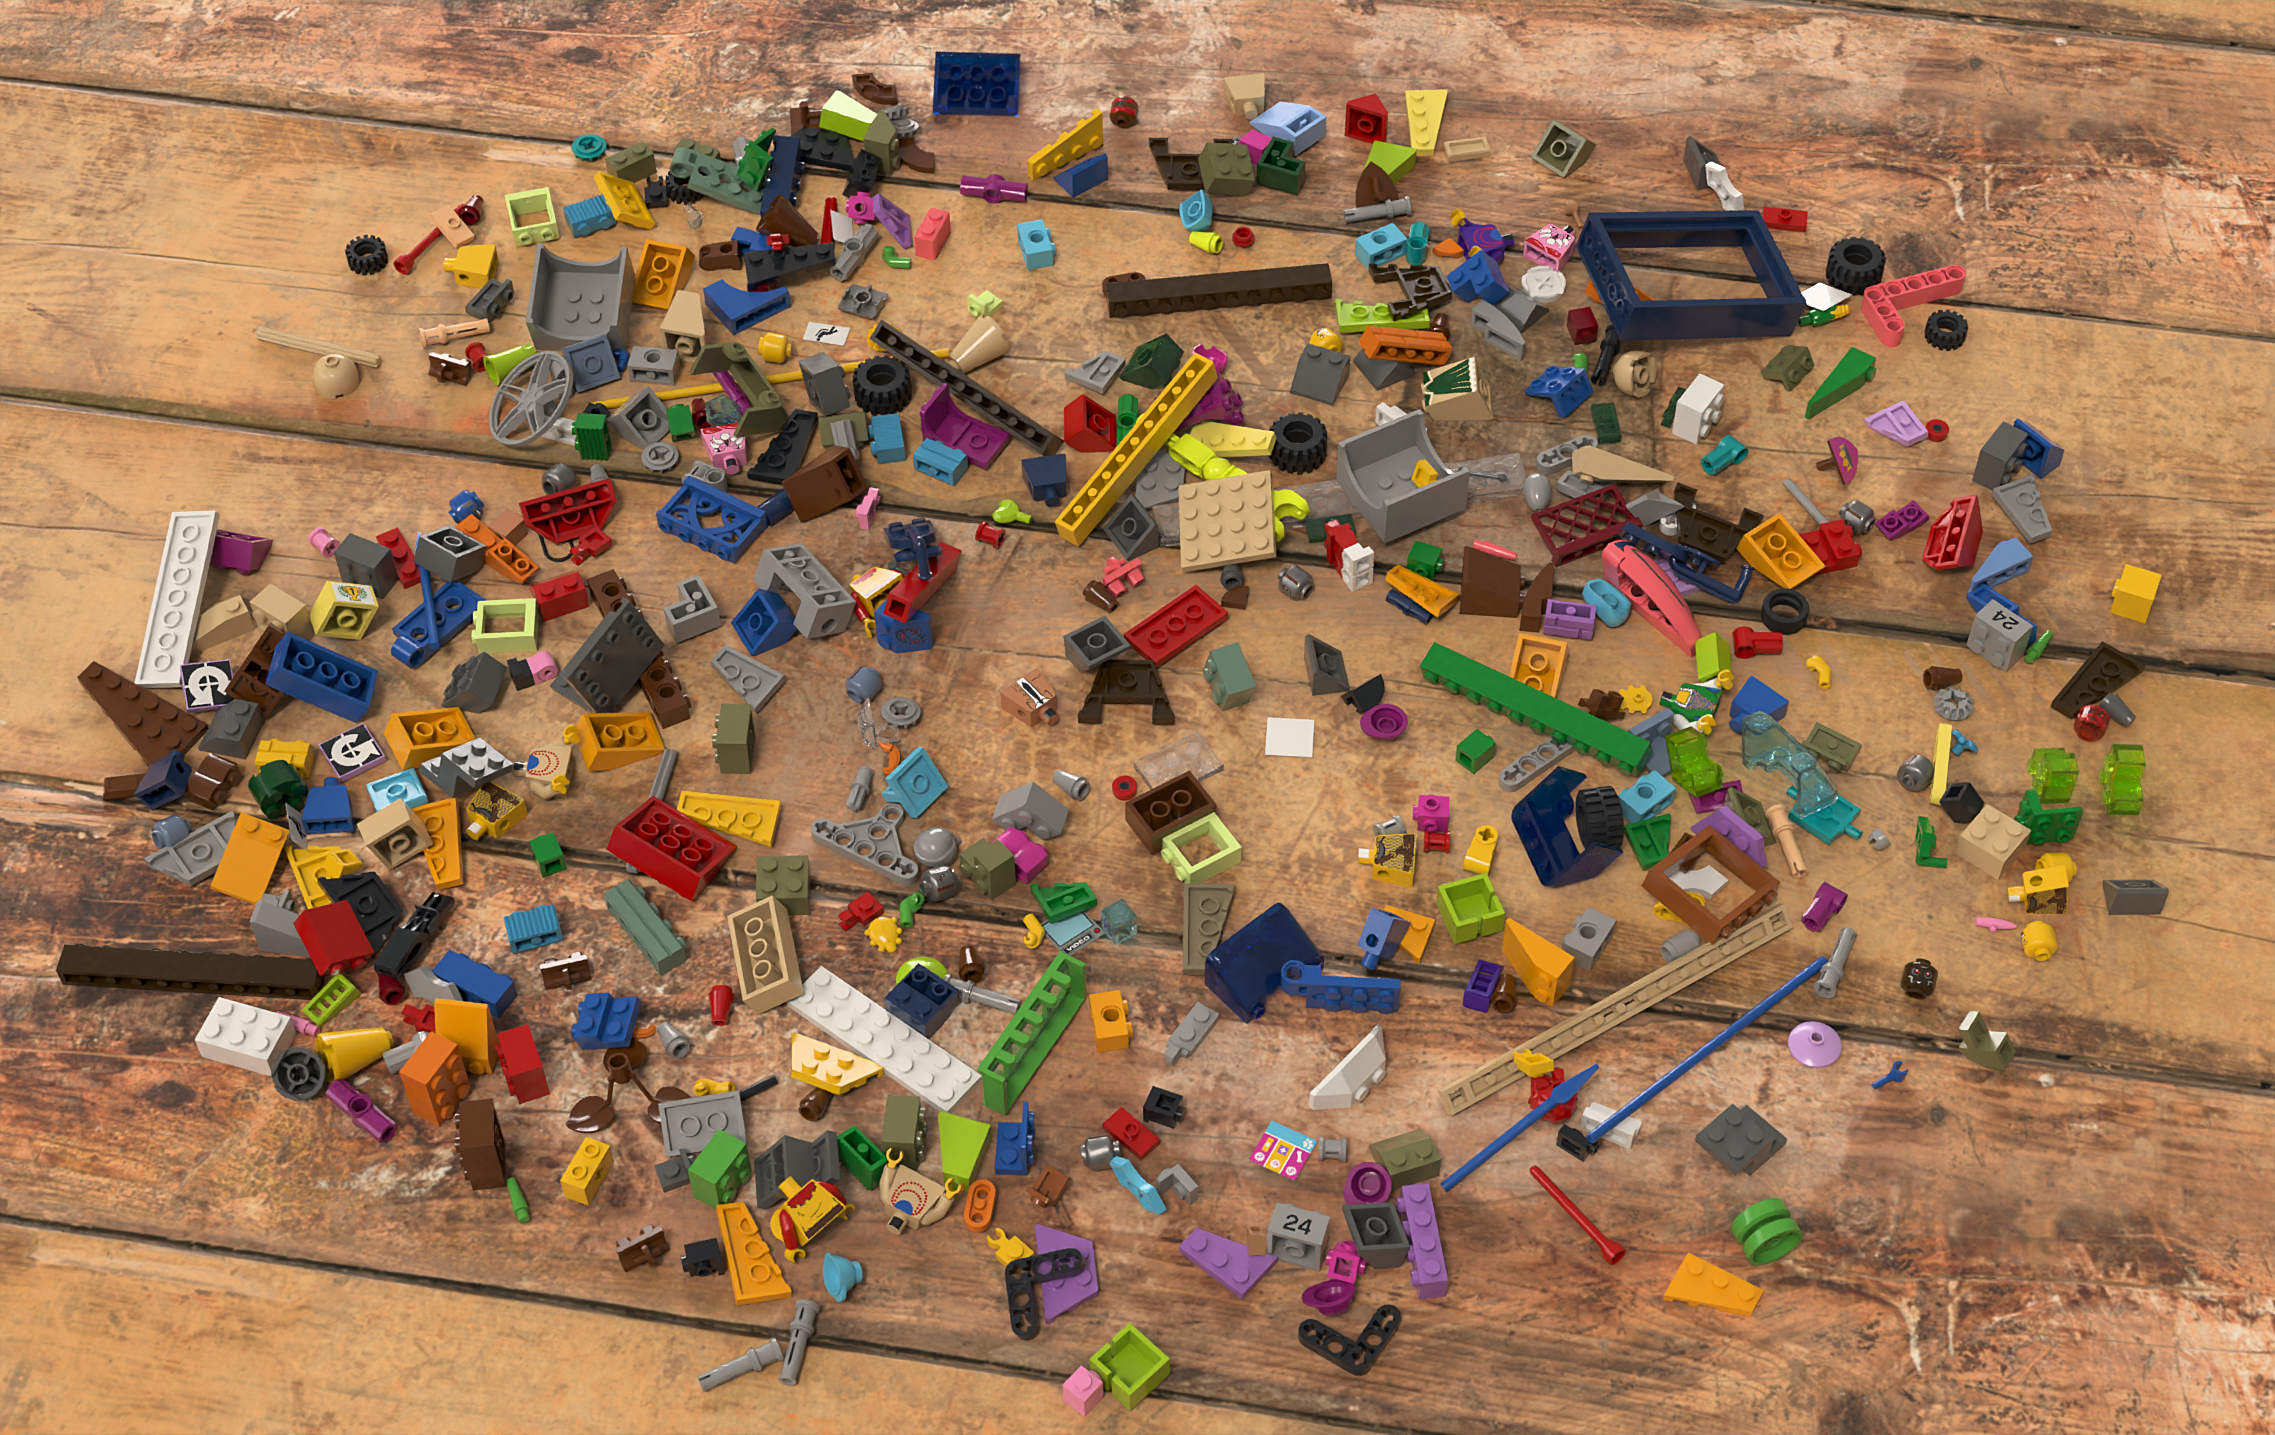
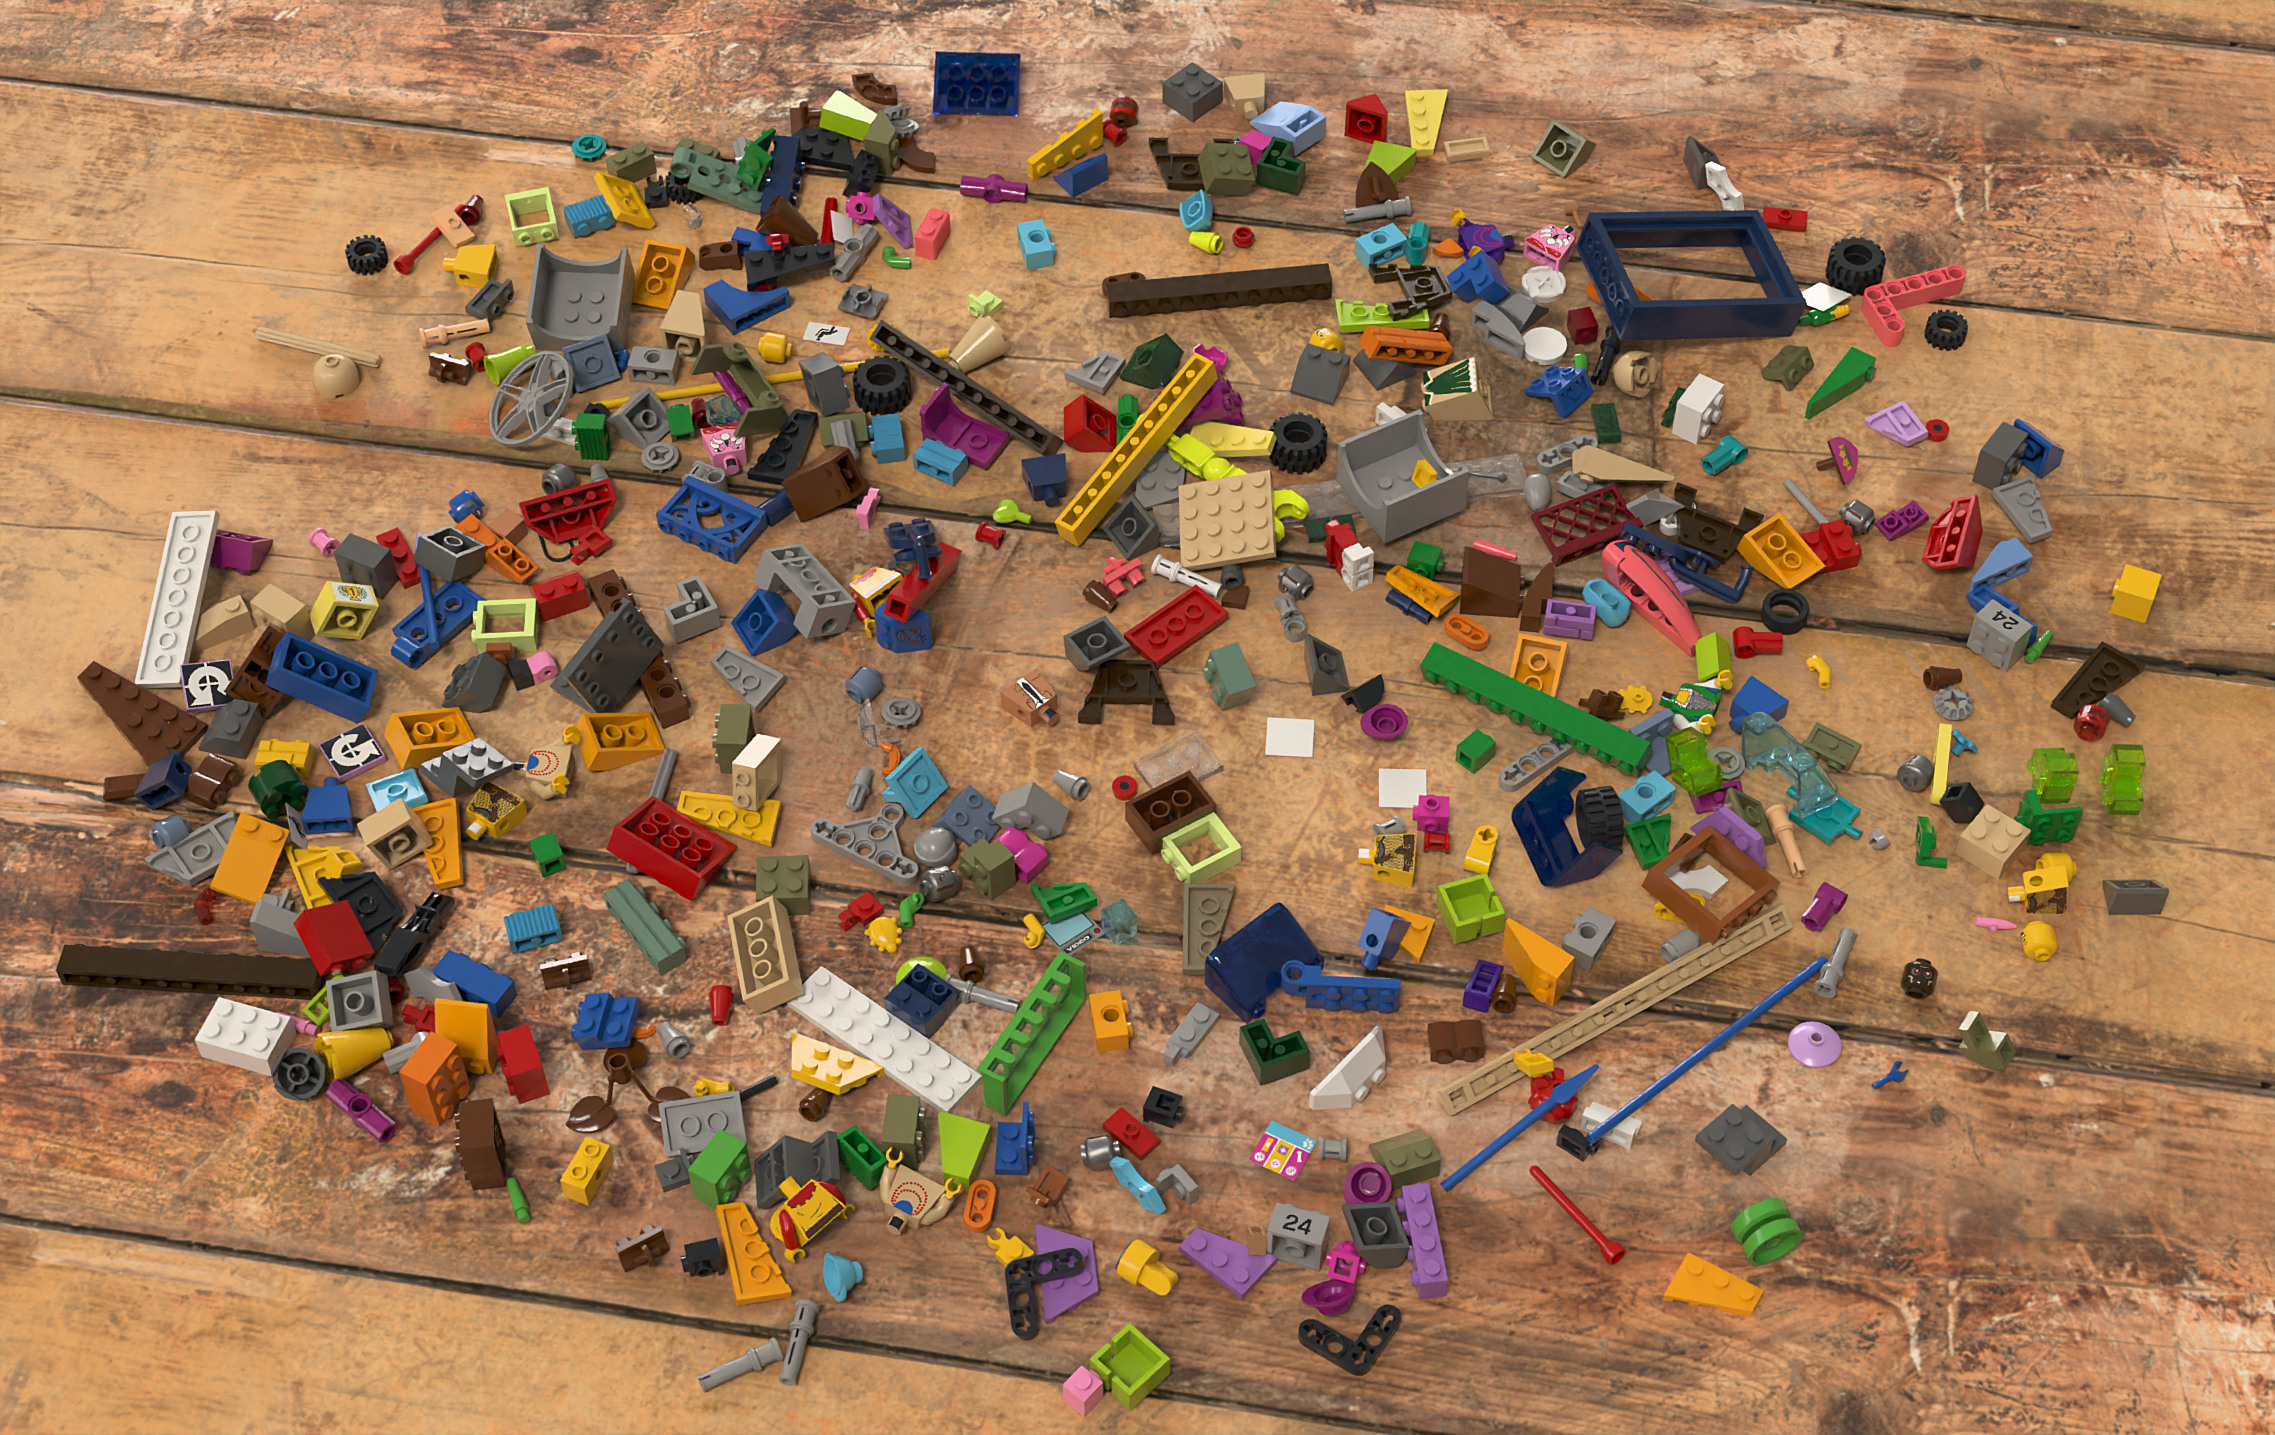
(203, 905): none -> clear red arm
(359, 1002): none -> light grey brick
(501, 651): none -> dark orange bracket
(757, 772): none -> tan window
(969, 817): none -> sand blue bracket
(1114, 133): none -> red bush
(1141, 1267): none -> yellow piece
(1176, 573): none -> white pin
(1192, 92): none -> dark grey brick
(1273, 1057): none -> dark green brick
(1295, 620): none -> light grey connector
(1401, 787): none -> white sticker
(1455, 1041): none -> reddish brown brick
(1468, 633): none -> orange plate
(1544, 345): none -> white tile
(1730, 756): none -> light grey gear

